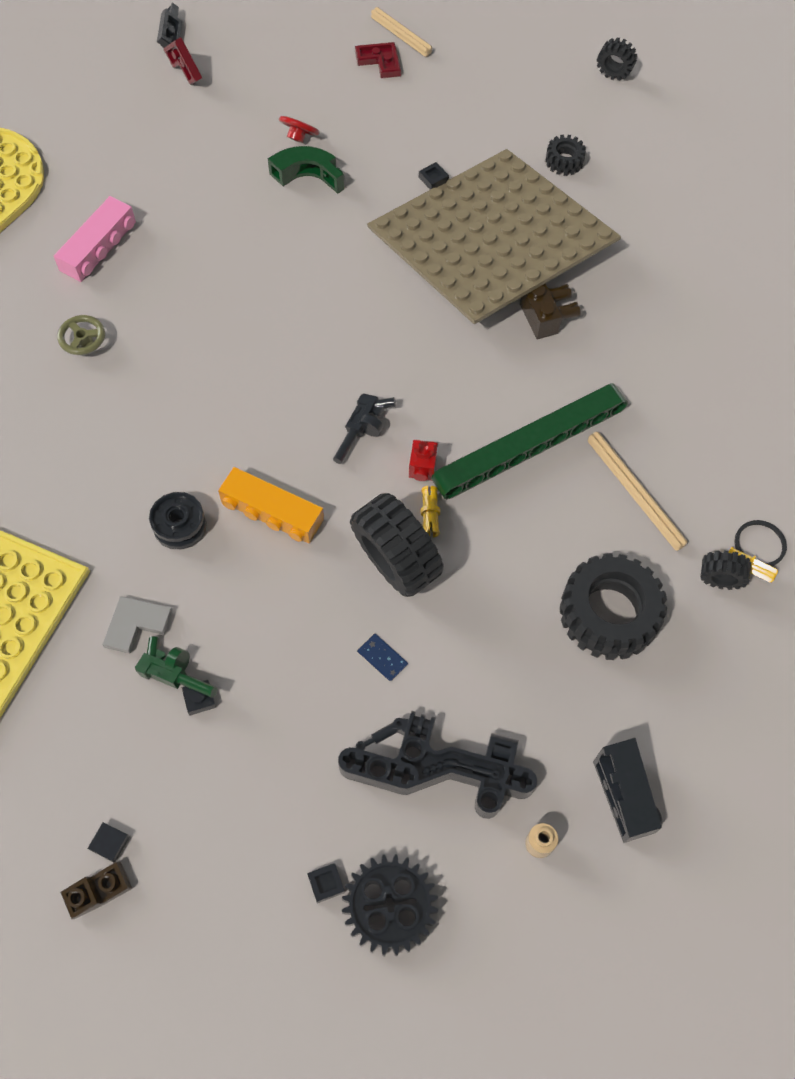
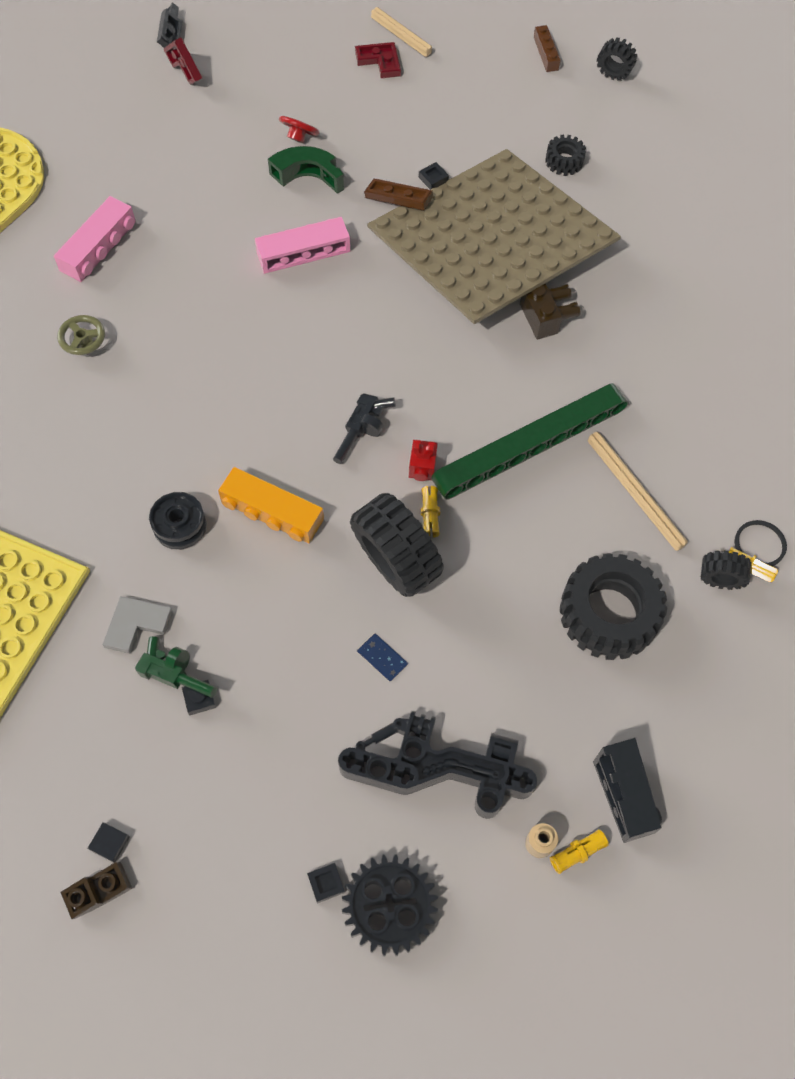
(302, 245): none -> bright pink brick
(398, 194): none -> reddish brown tile
(546, 48): none -> reddish brown piece
(579, 851): none -> yellow pin

